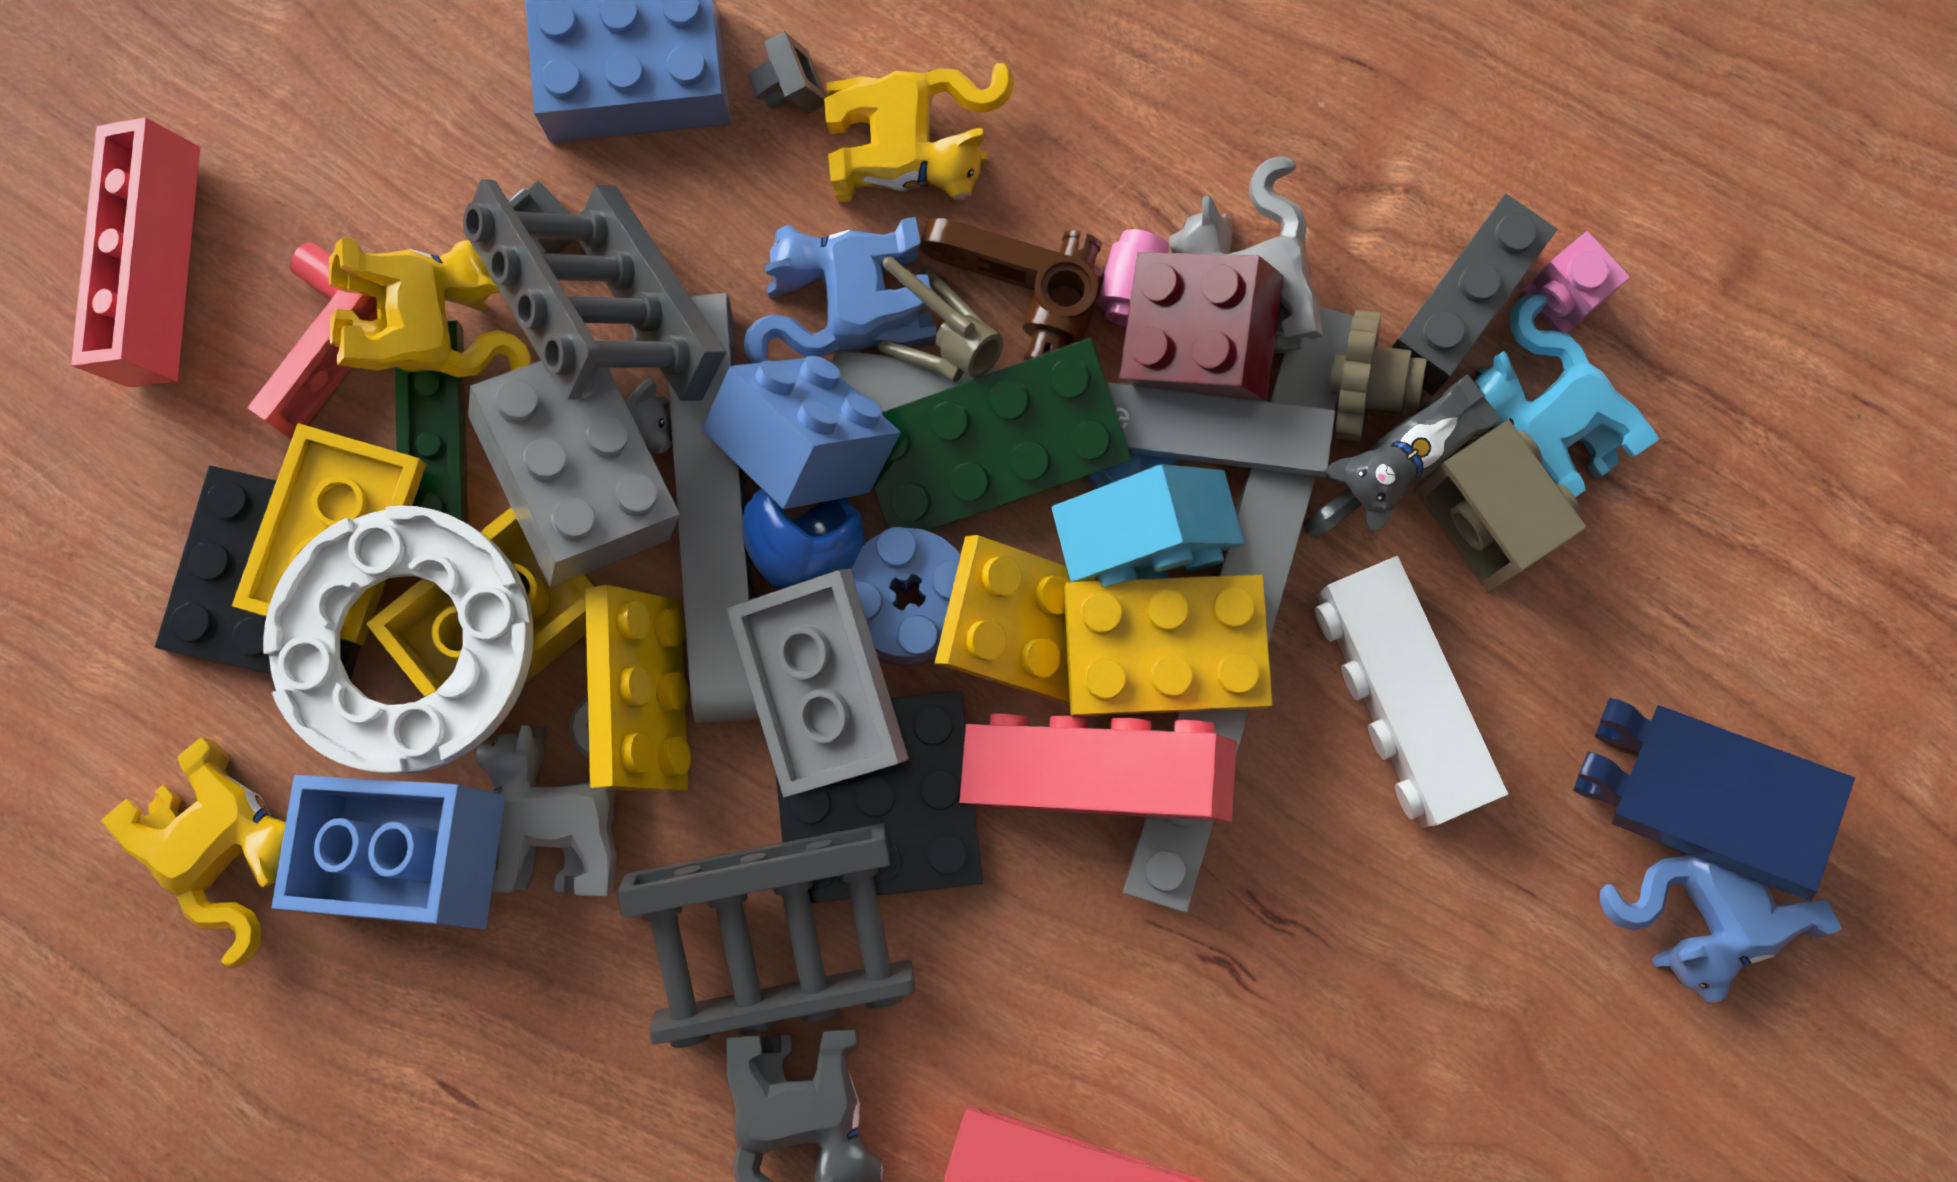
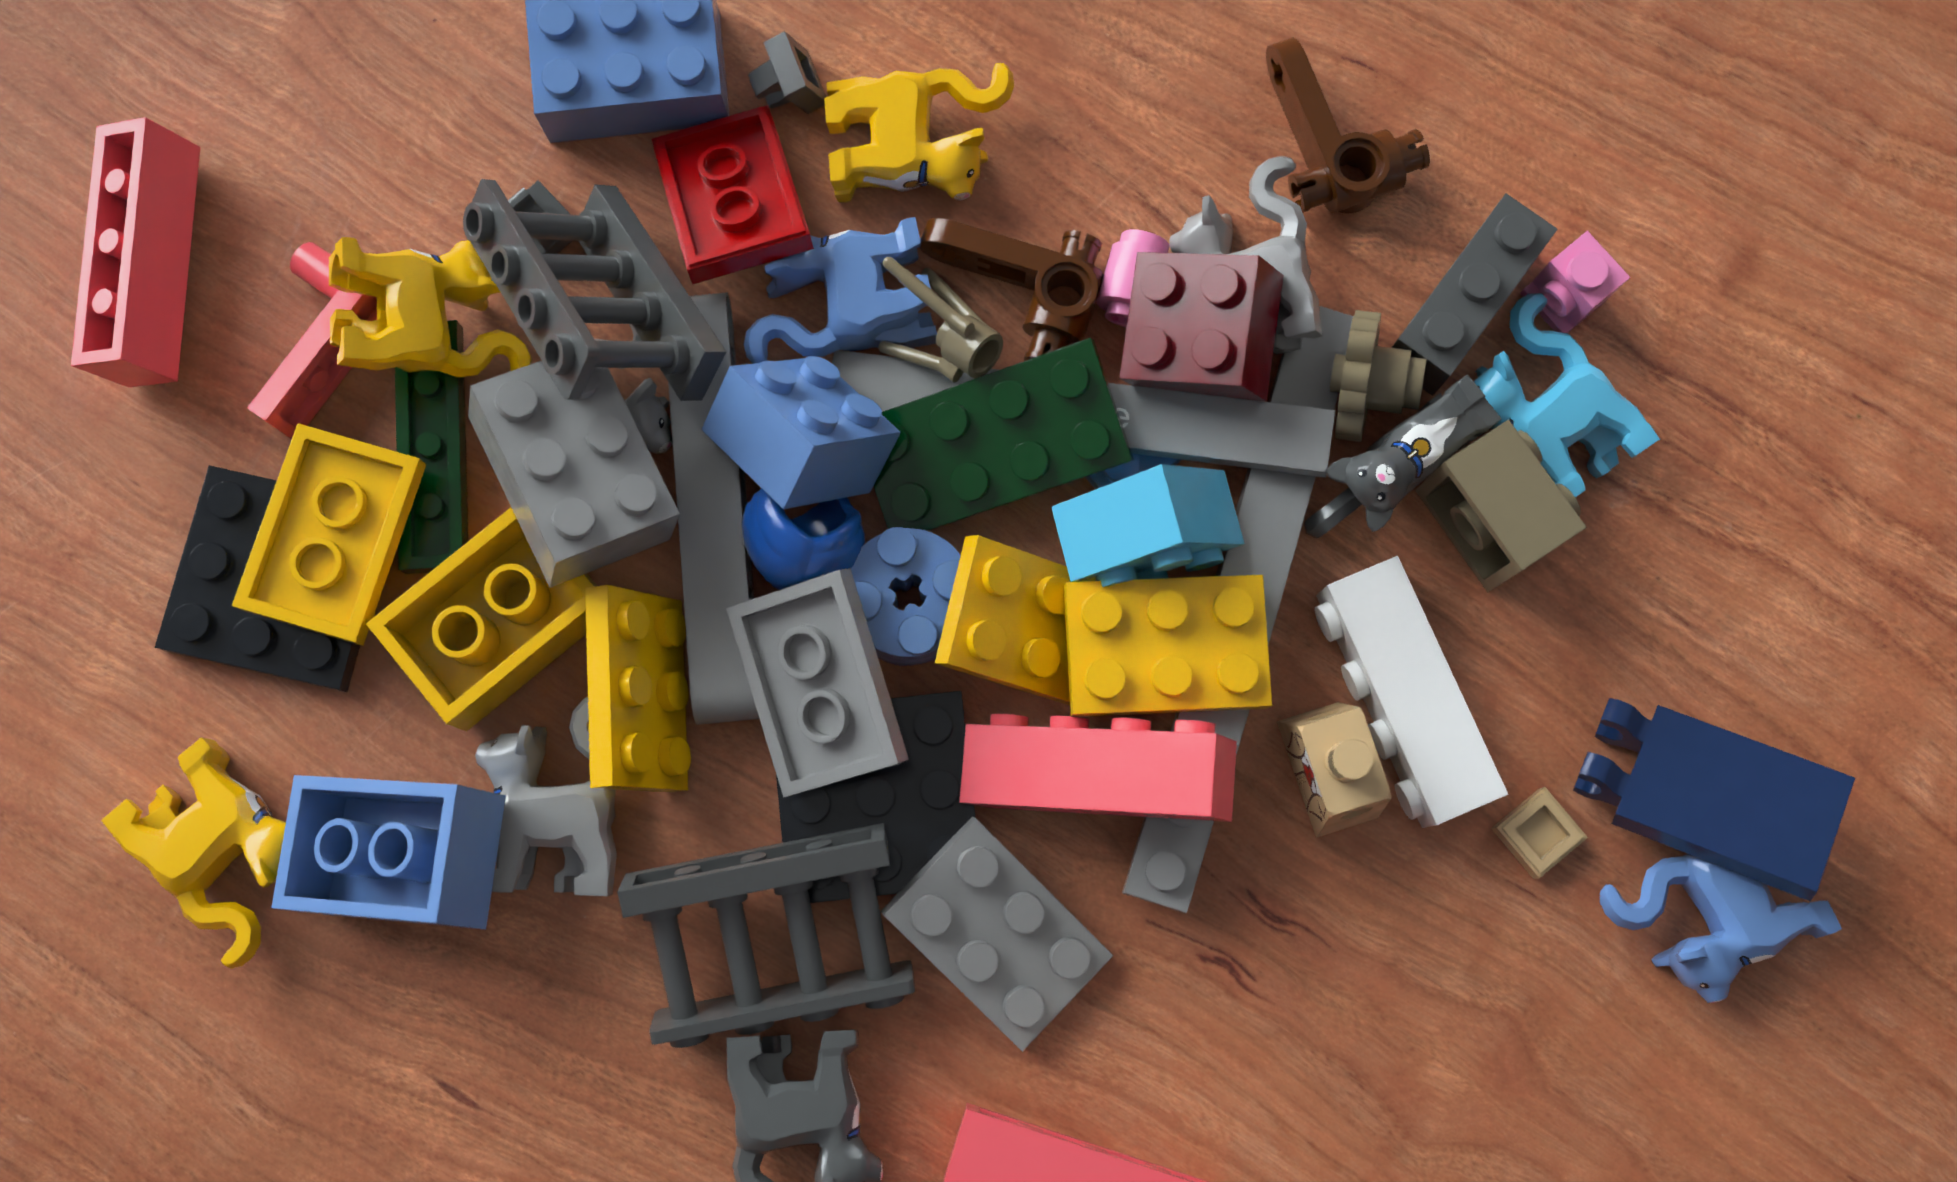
(312, 607): white plate -> none
(731, 194): none -> red tile
(996, 933): none -> light grey plate
(1336, 766): none -> tan torso
(1377, 155): none -> reddish brown piece
(1539, 833): none -> tan tile

